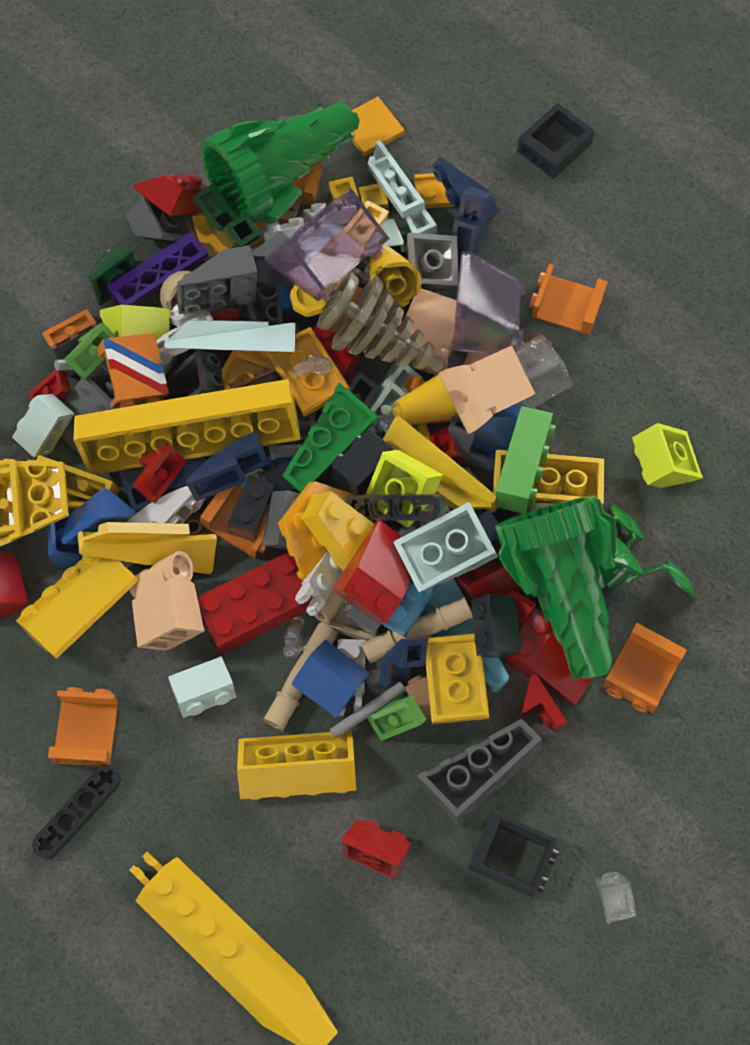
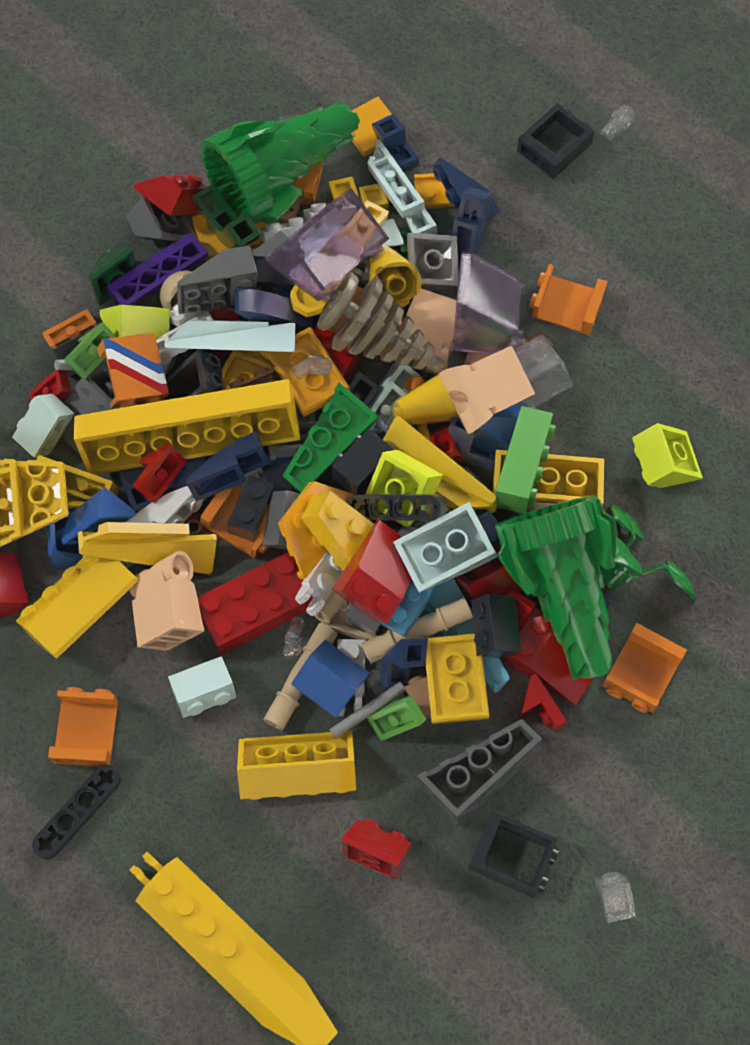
(270, 308): none -> dark blue slope
(393, 137): none -> dark blue slope
(621, 119): none -> clear cone

